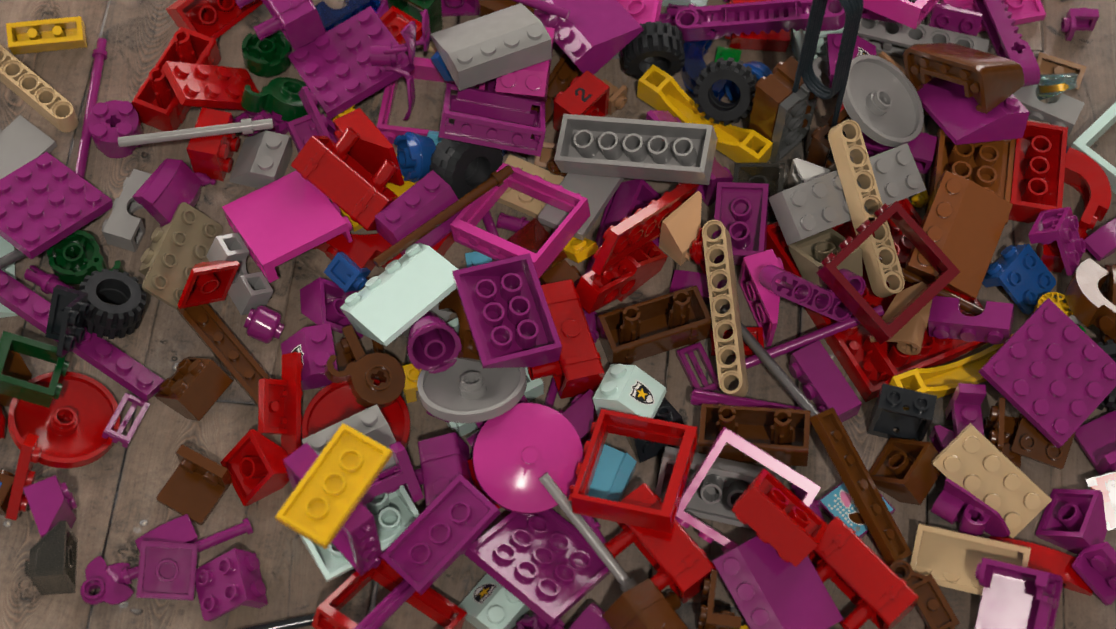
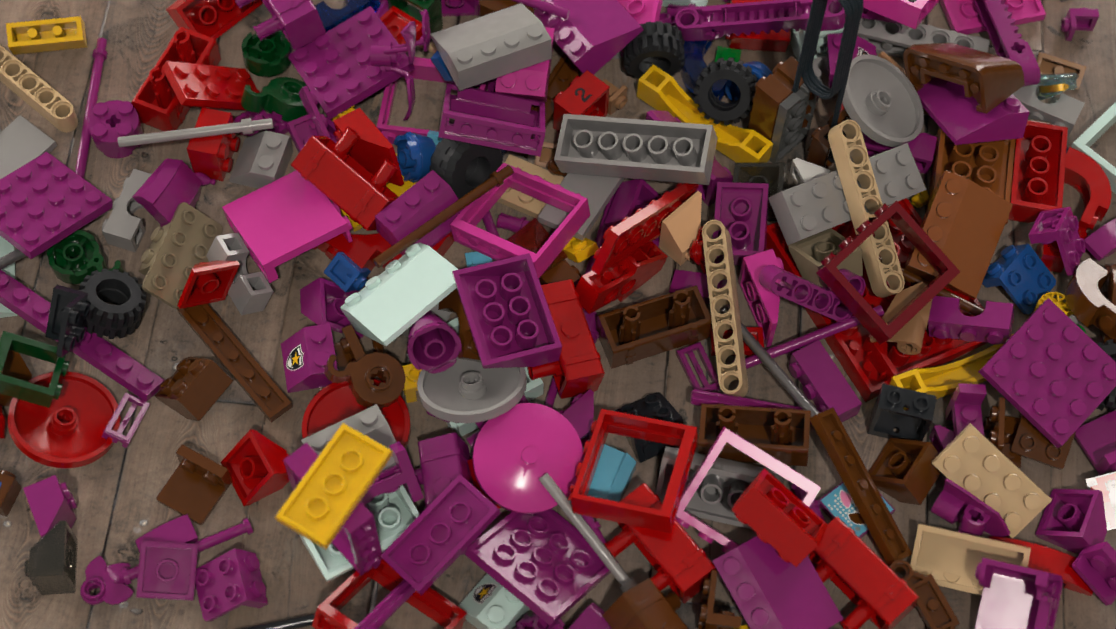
(24, 476): red plate -> none
(43, 279): magenta pin -> none
(263, 324): magenta head -> none
(281, 403): red bracket -> none
(629, 391): light aqua slope -> none
(955, 19): magenta bracket -> none

